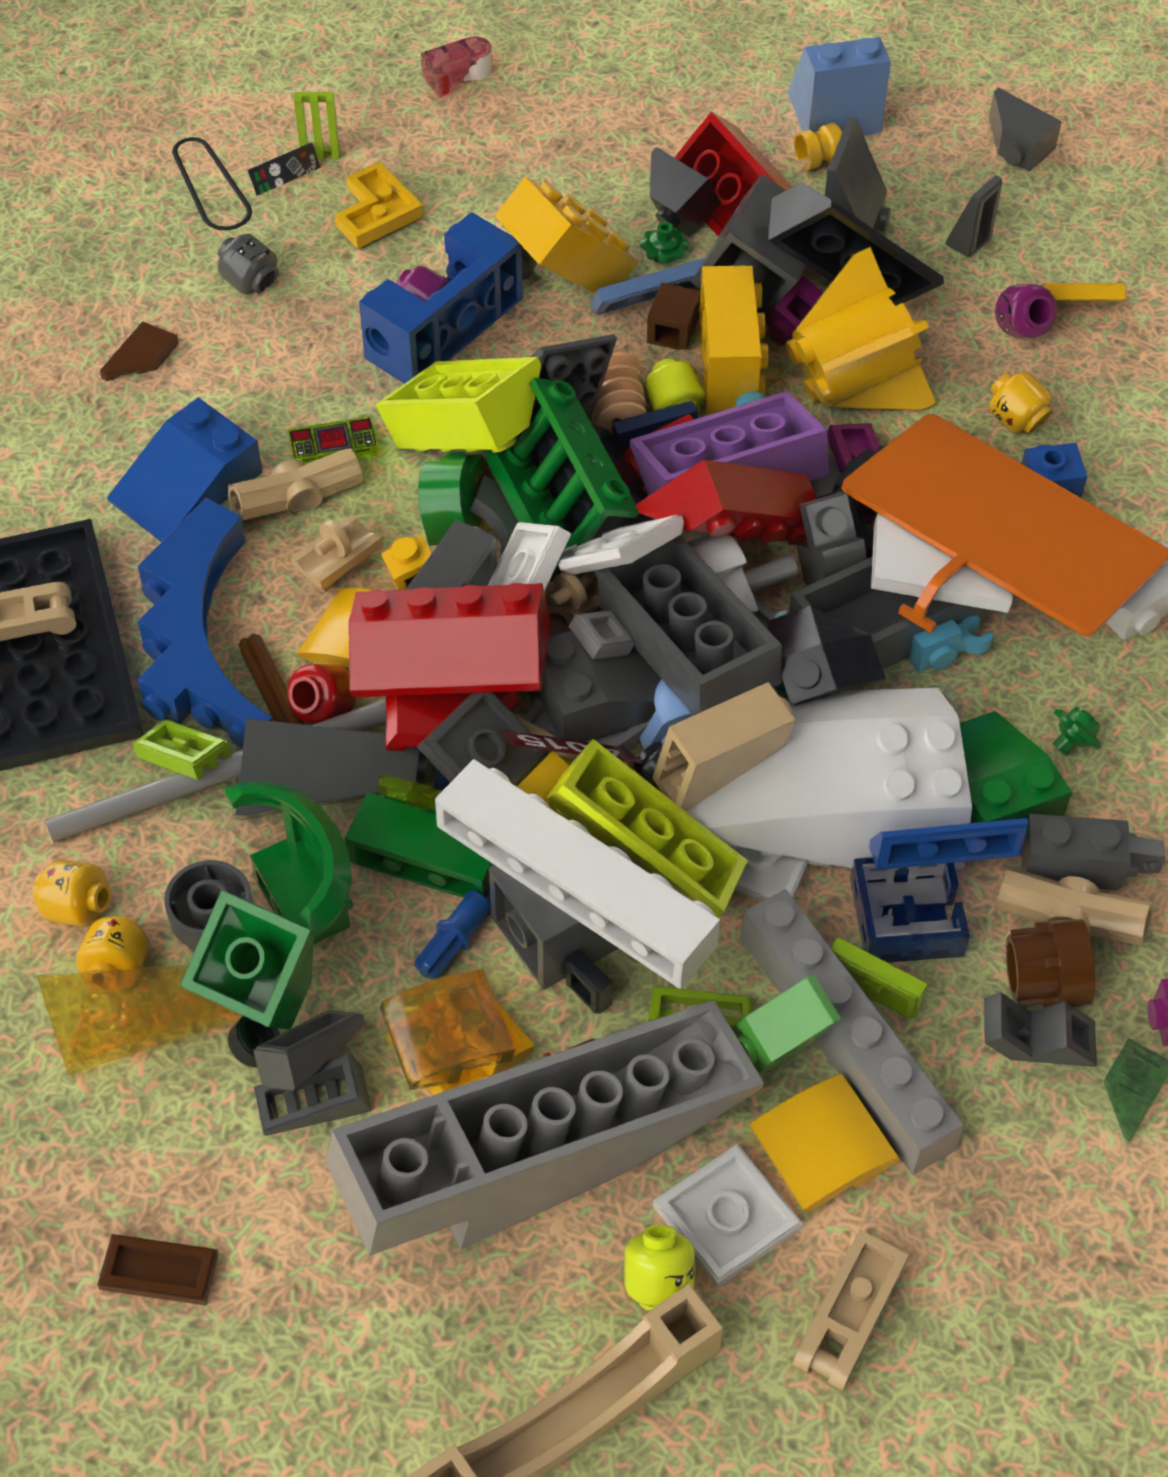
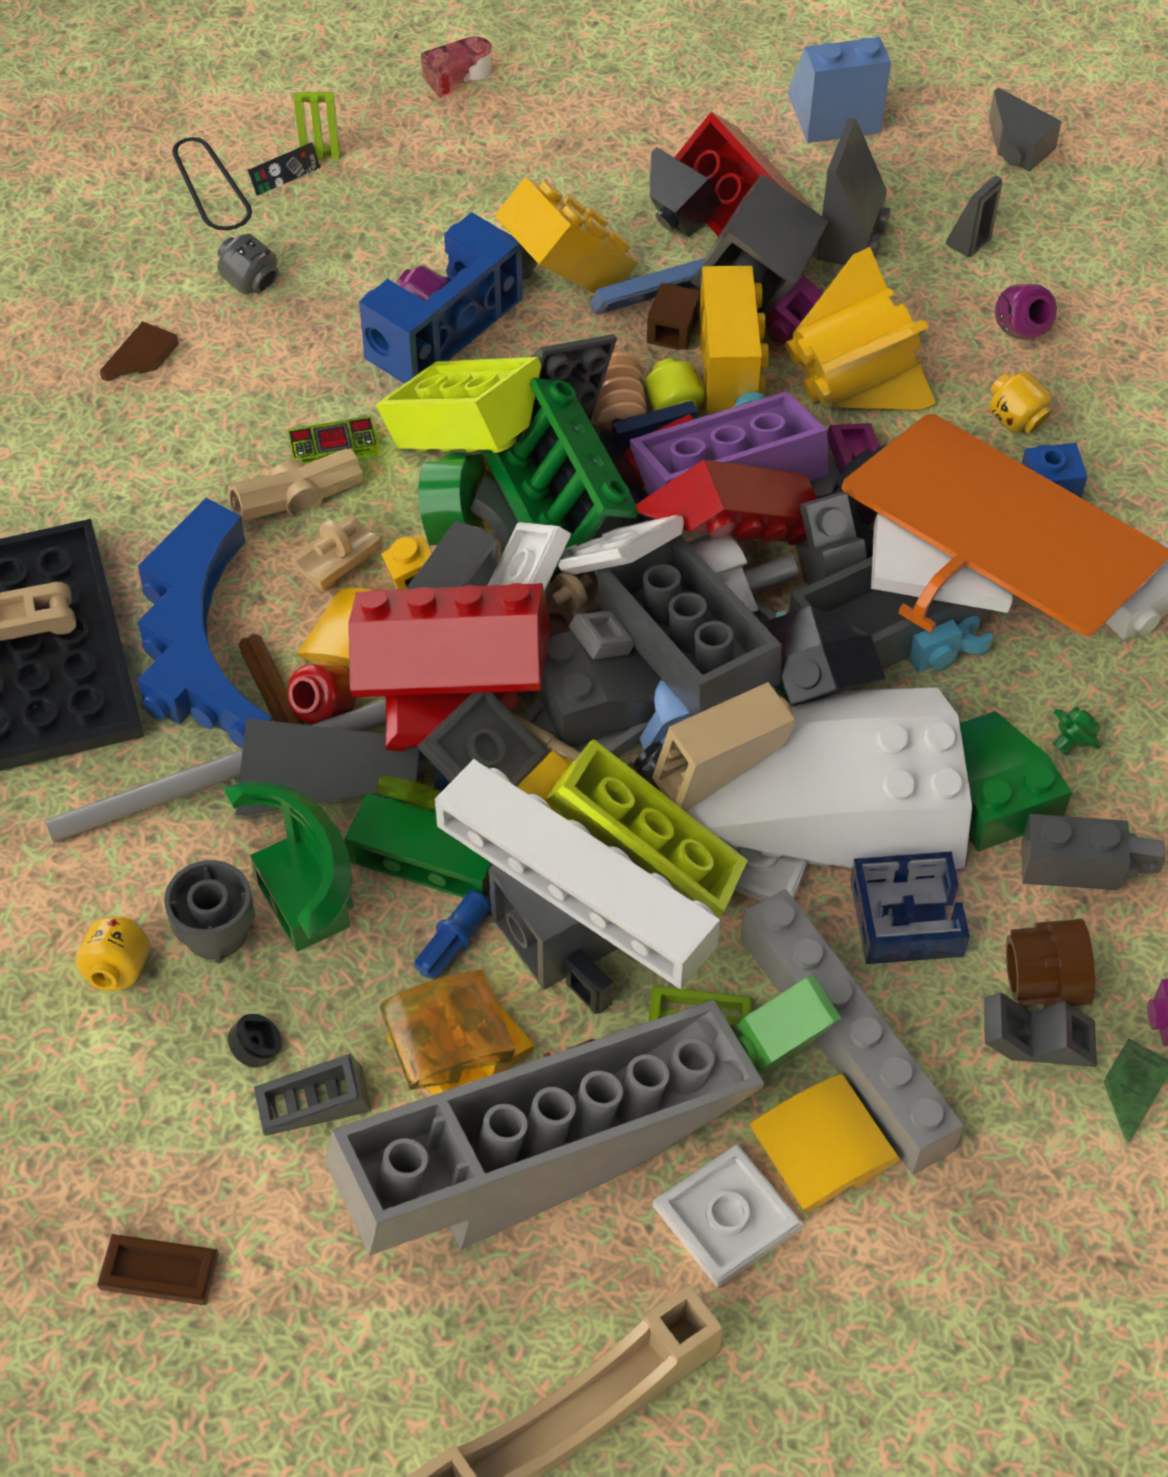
(71, 892): yellow head -> none
(124, 1012): clear yellow wing -> none
(176, 754): lime tile -> none
(182, 465): blue slope -> none
(252, 962): green slope -> none
(301, 1051): dark grey slope -> none
(382, 207): yellow plate -> none
(563, 745): dark red sticker -> none
(658, 1265): neon yellow head -> none
(664, 244): green plant -> none
(818, 145): yellow wheel -> none
(828, 235): black slope -> none
(851, 1308): tan plate -> none
(882, 980): lime tile -> none
(948, 844): blue slope -> none
(1075, 898): tan piece -> none
(1087, 292): yellow tile -> none

